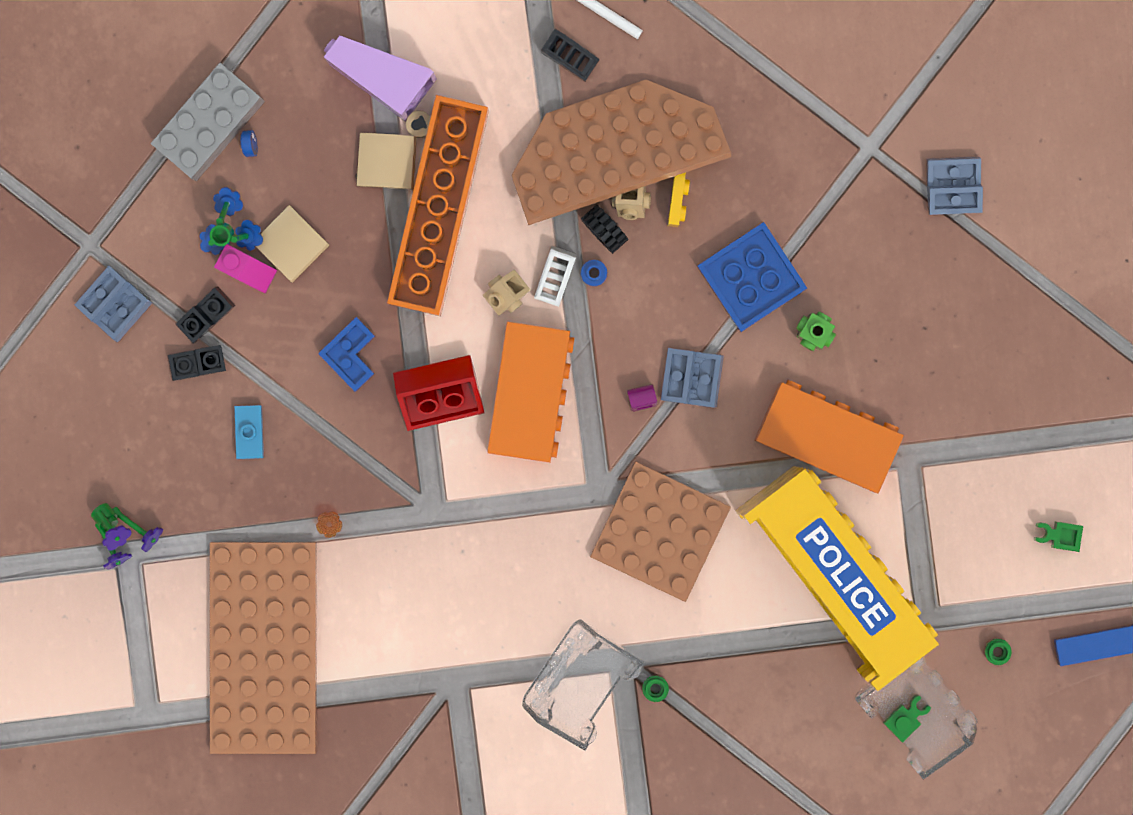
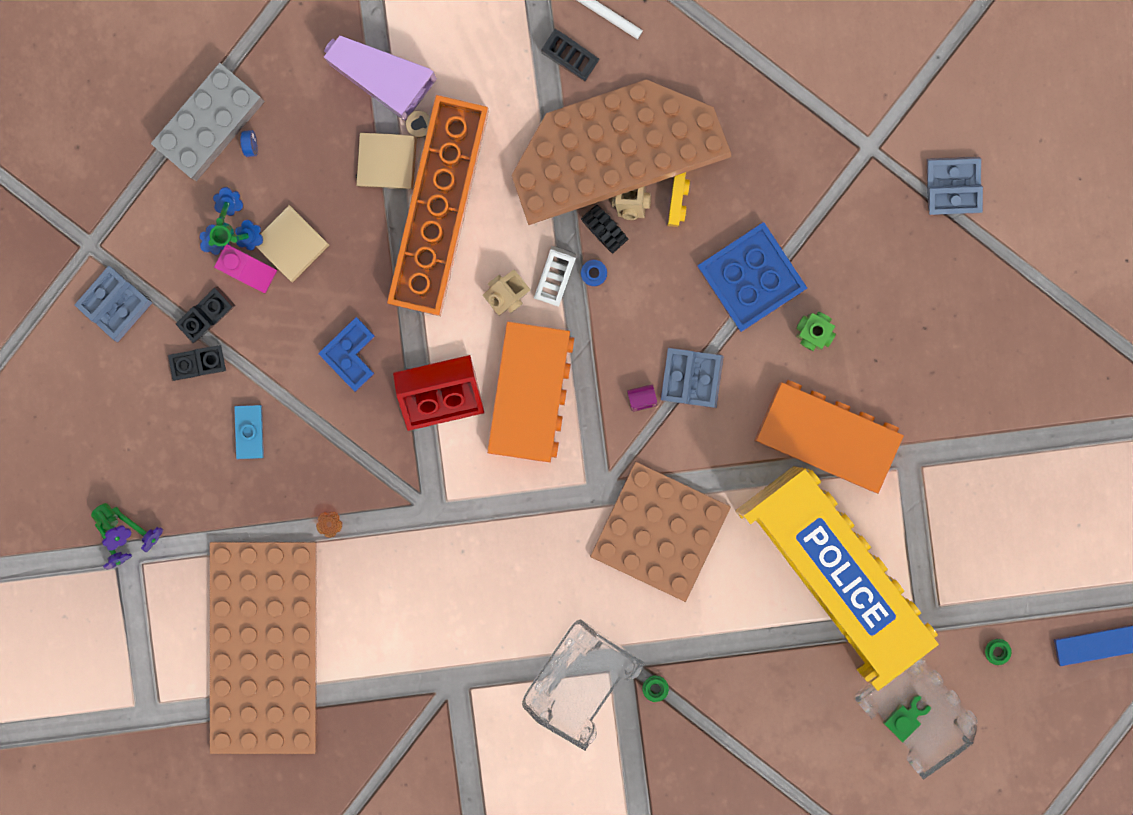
(1063, 536): green plate -> none

